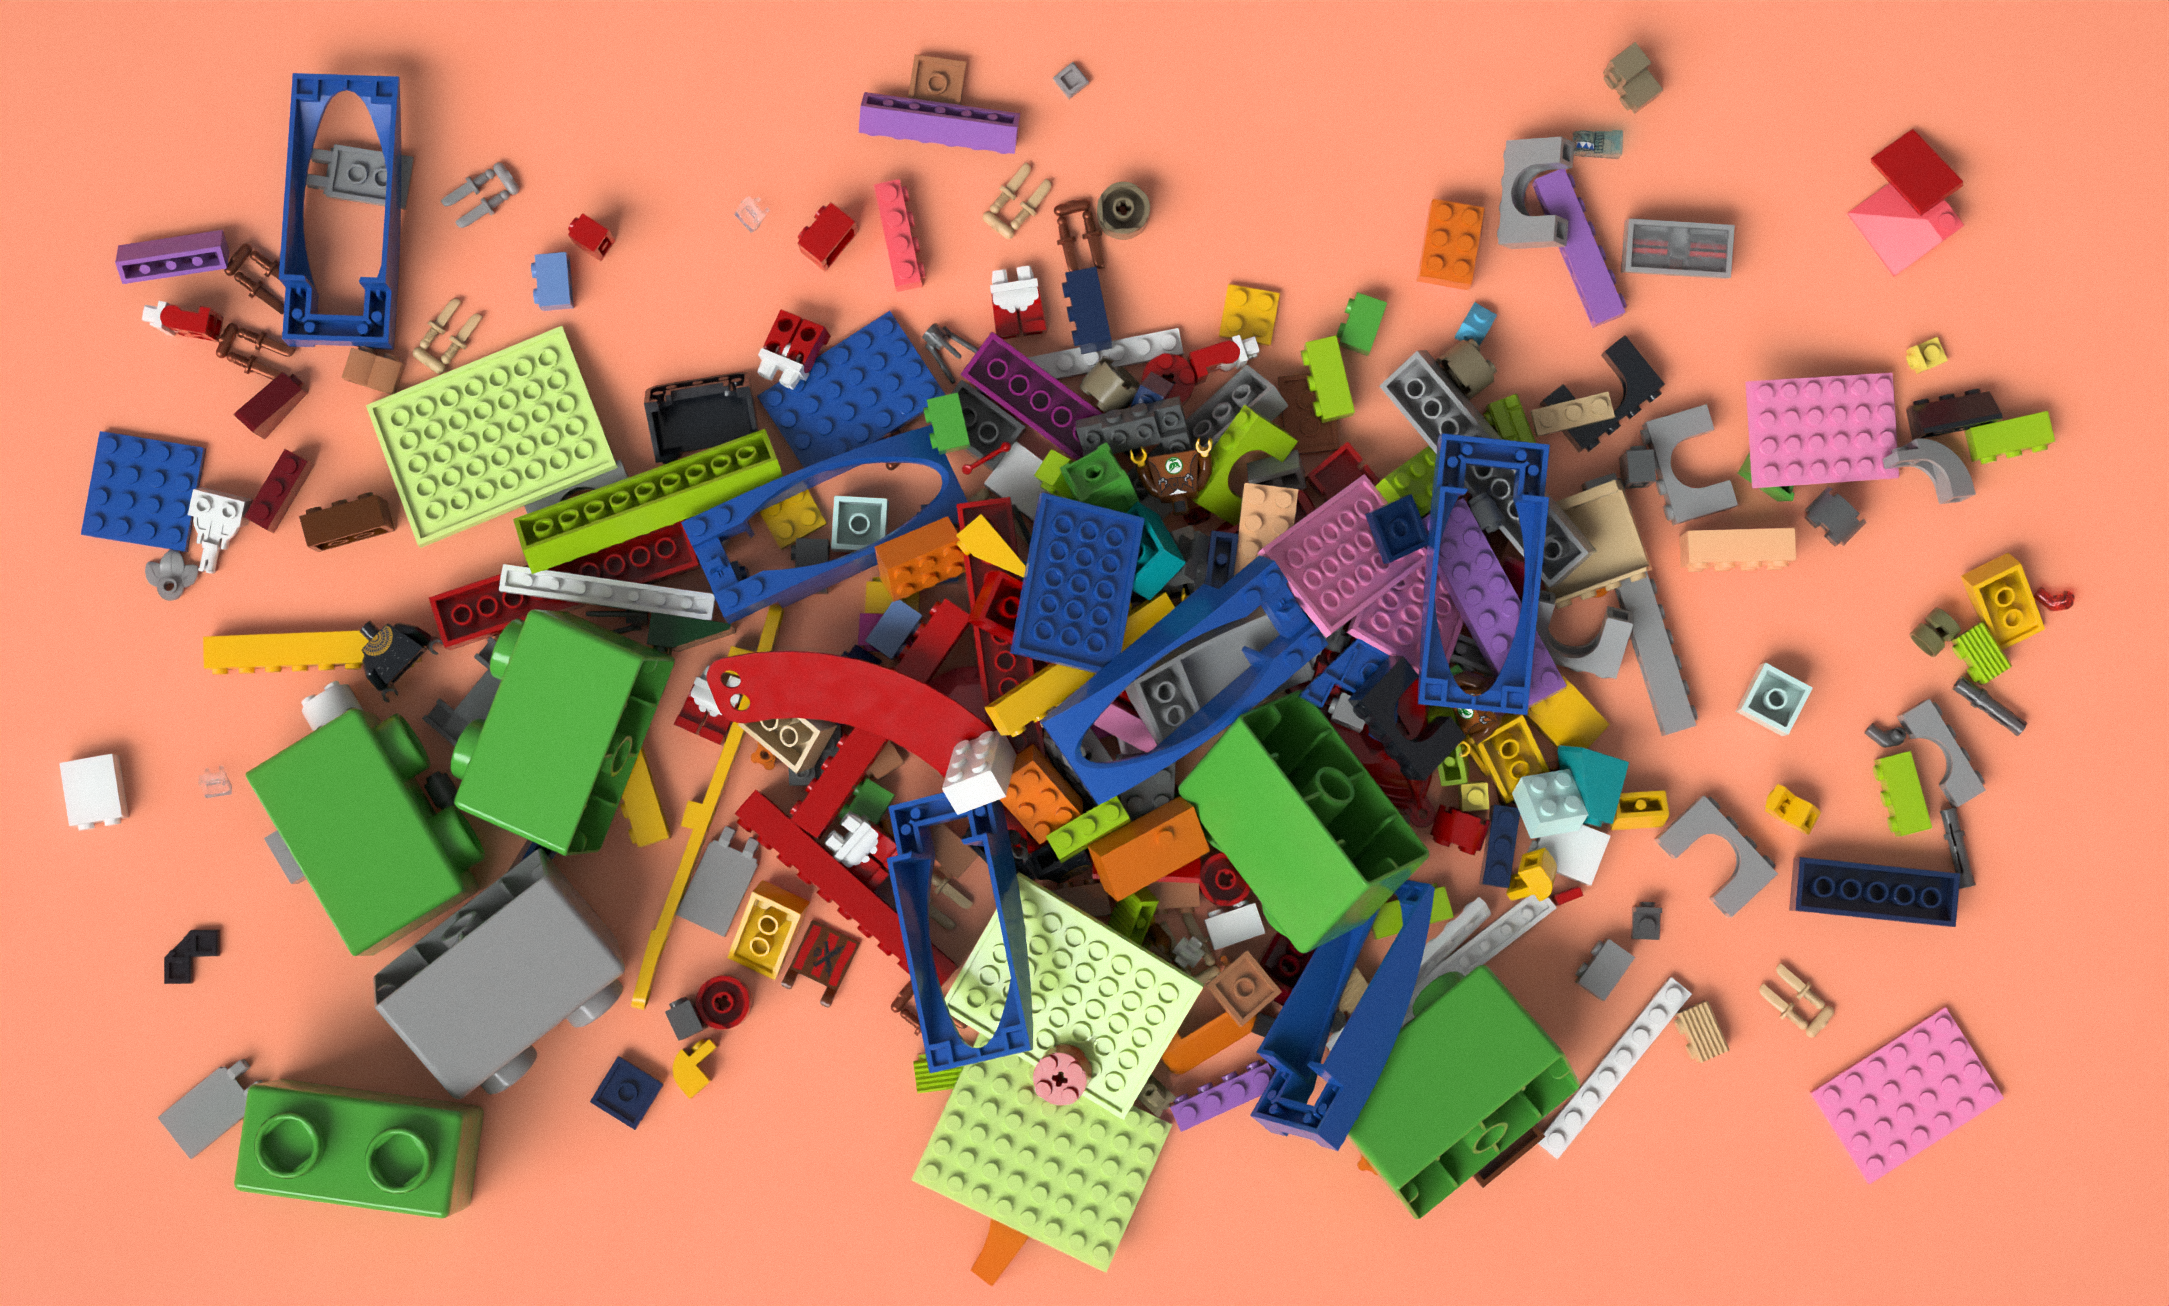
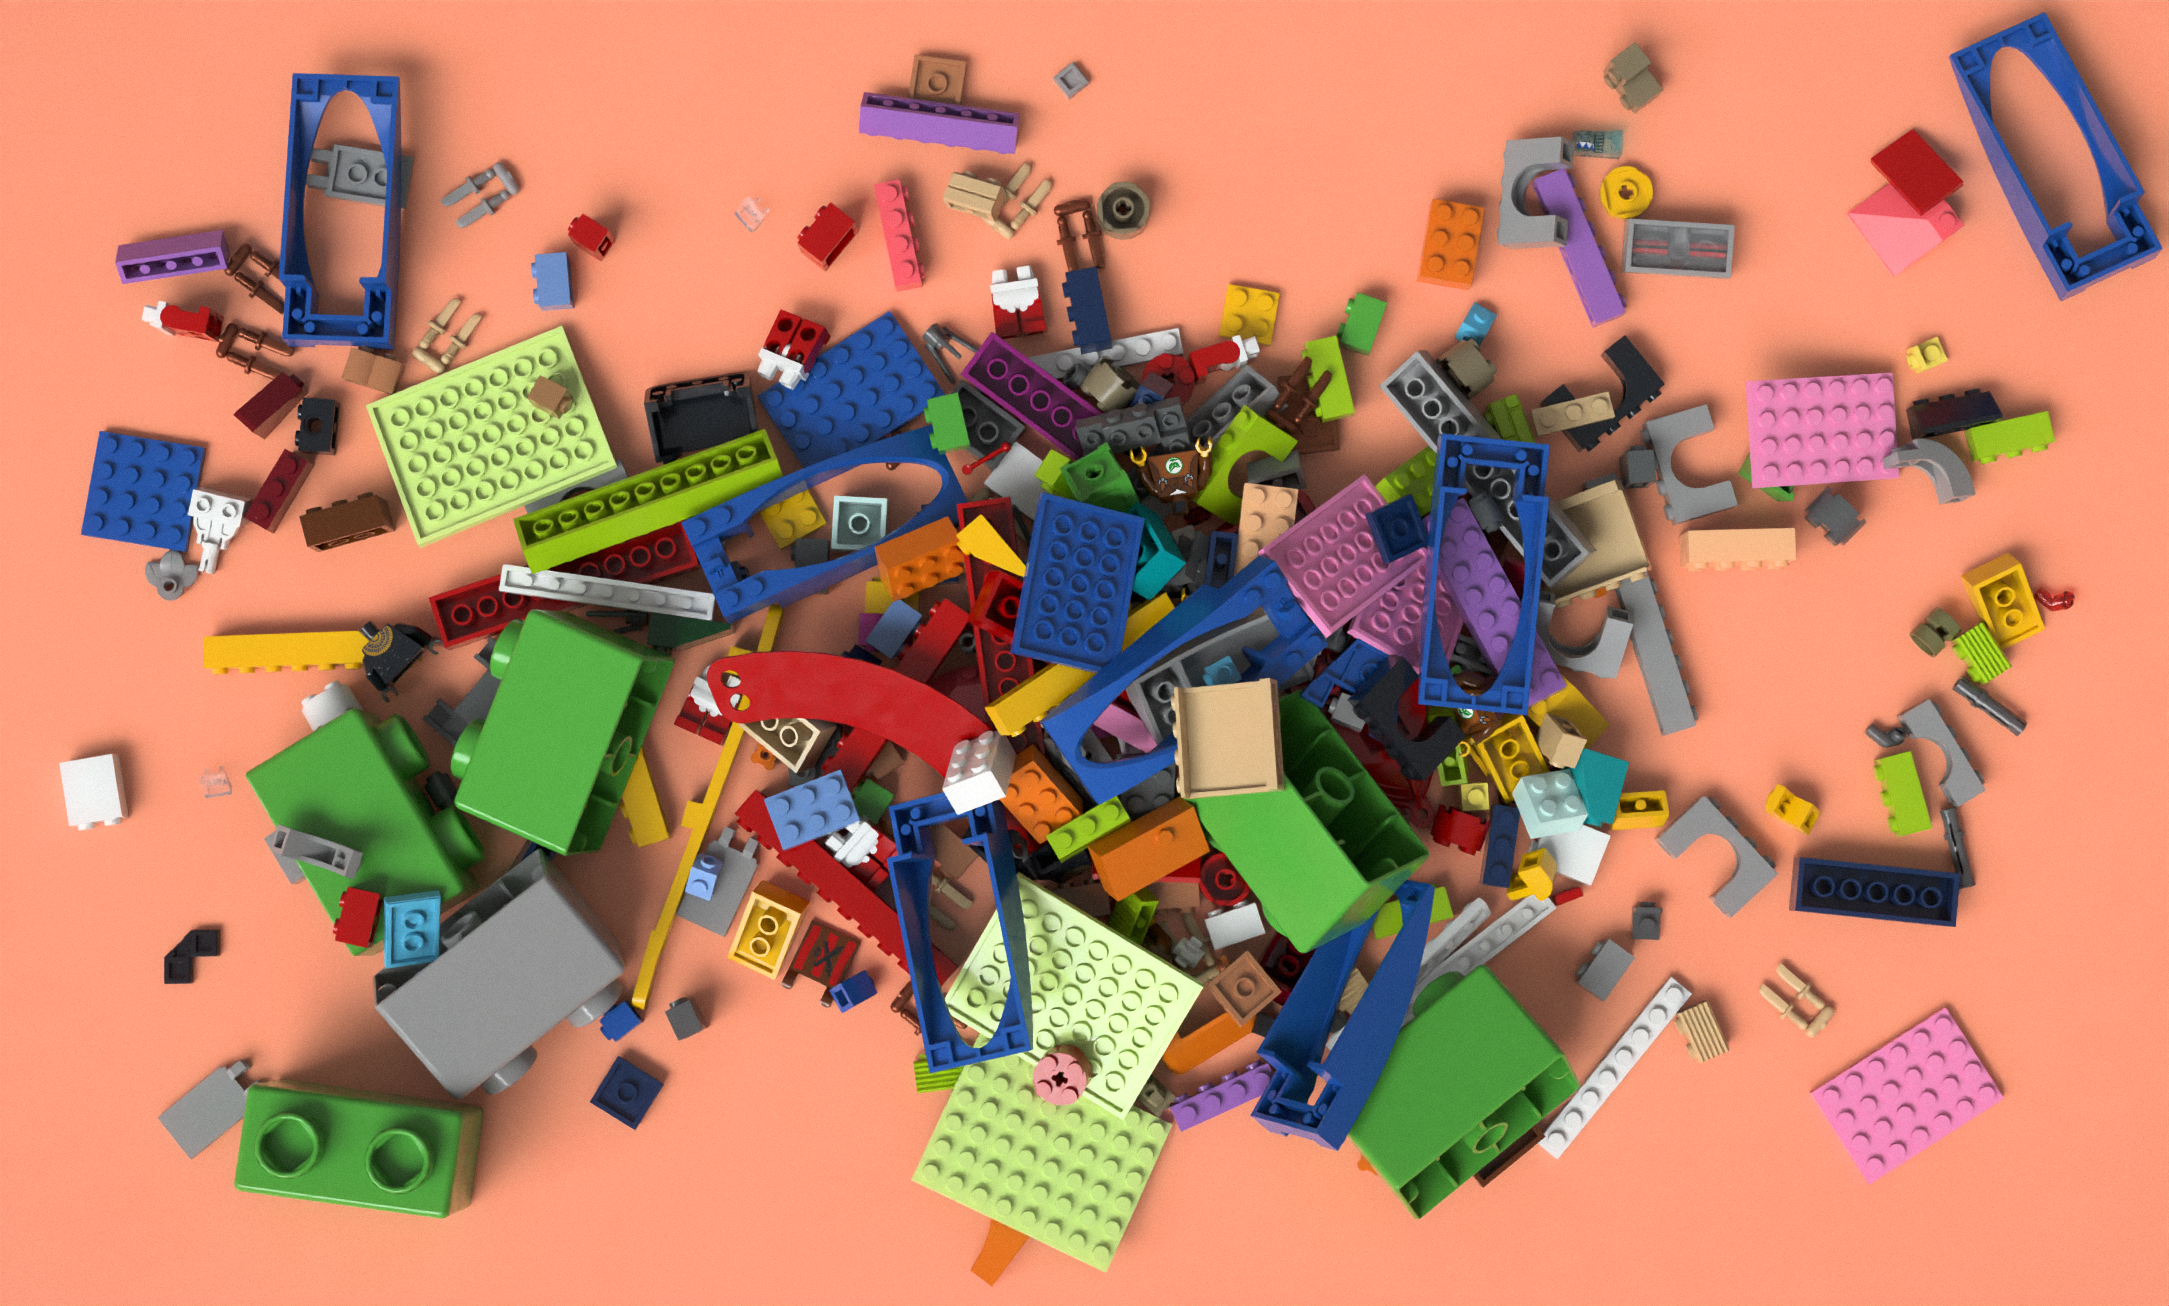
(316, 851): none -> light grey arch
(325, 440): none -> black brick
(358, 917): none -> red brick
(411, 929): none -> medium azure tile
(550, 397): none -> medium nougat brick
(619, 1021): none -> blue brick
(688, 1072): yellow brick -> none
(704, 876): none -> light blue bracket
(710, 1009): red brick -> none
(812, 810): none -> medium blue brick
(853, 991): none -> blue brick
(962, 643): none -> dark grey pin
(974, 195): none -> tan brick
(1075, 376): none -> dark grey tile
(1221, 672): none -> medium azure bracket
(1228, 739): none -> tan panel
(1309, 400): none -> copper piece
(1339, 472): red piece -> none
(1560, 741): none -> tan brick
(1634, 180): none -> yellow plate
(1774, 699): light aqua brick -> none
(2120, 187): none -> blue windscreen

